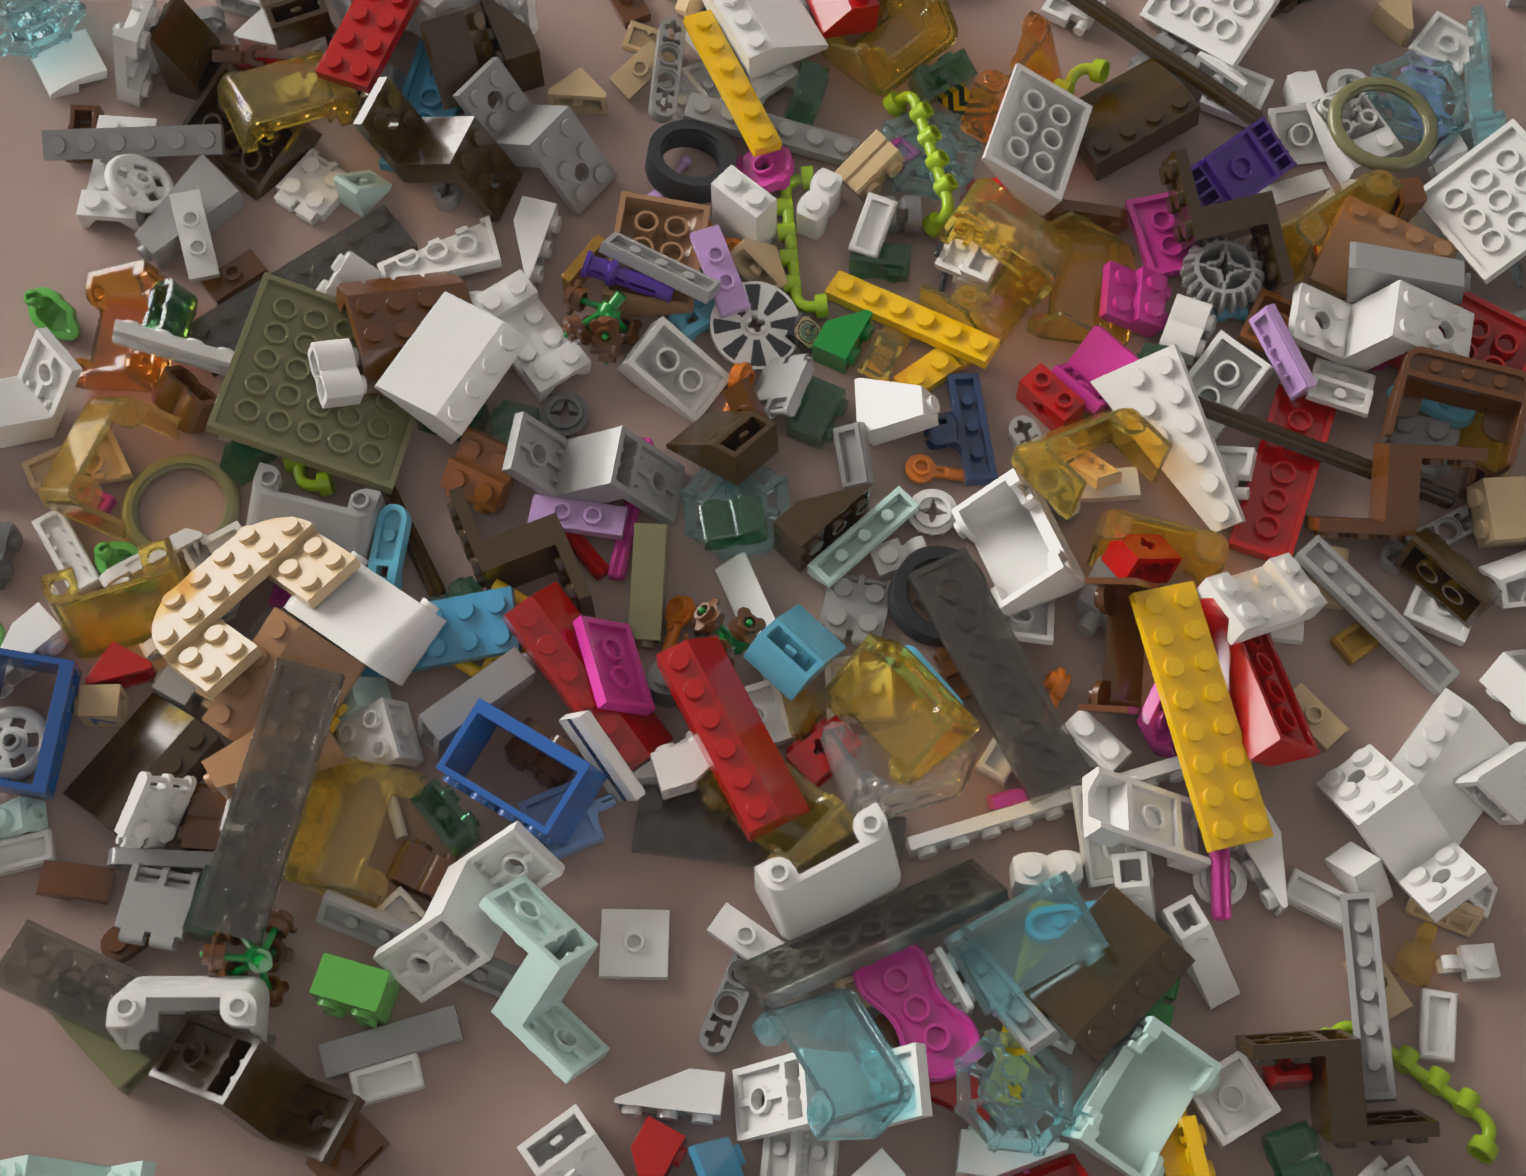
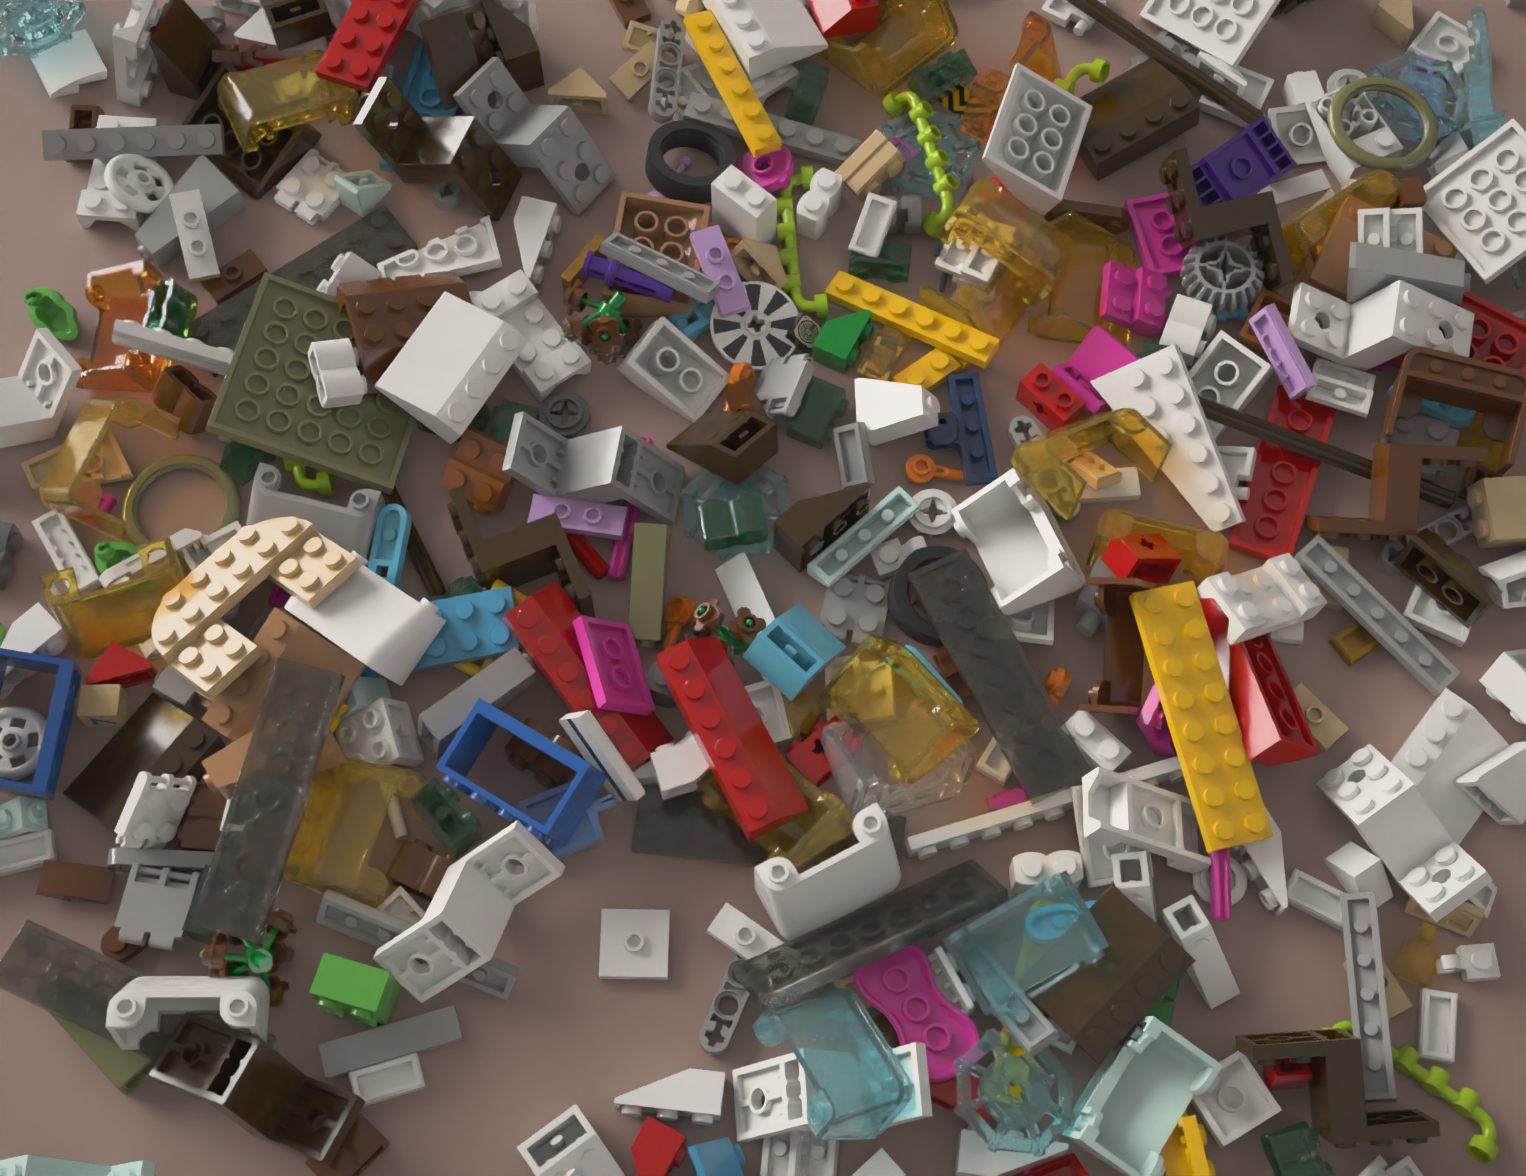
(554, 960): light aqua bracket -> none
(1392, 228): none -> white slope

